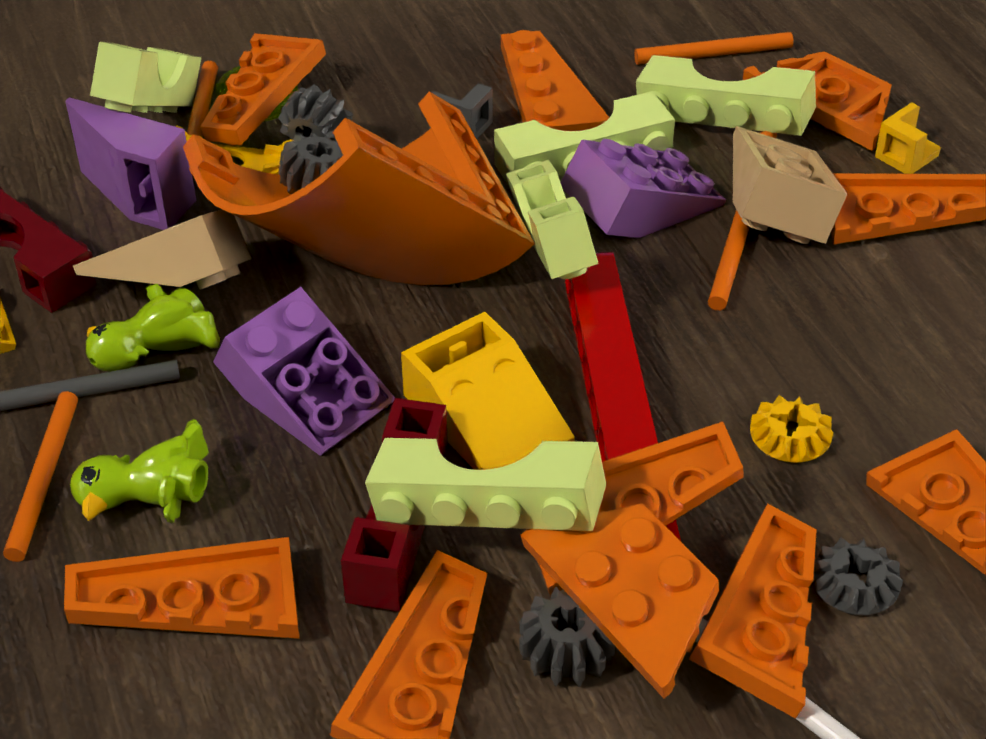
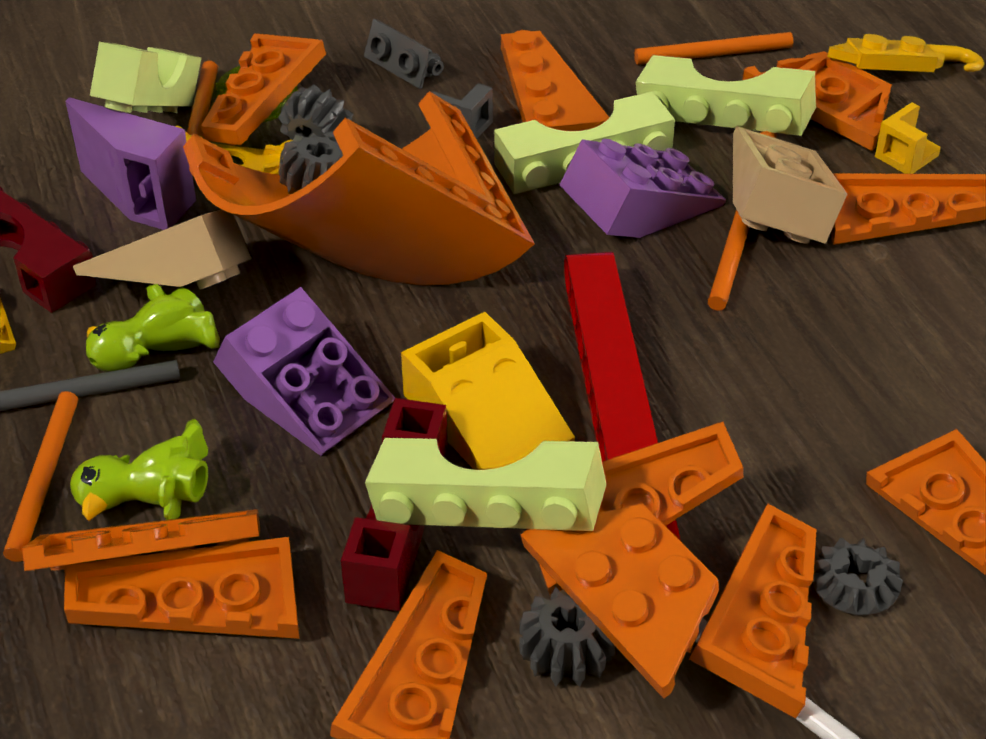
(135, 539): none -> orange wing
(401, 54): none -> dark grey hinge
(552, 221): yellowish green arch -> none
(808, 441): yellow gear -> none
(902, 55): none -> yellow plate

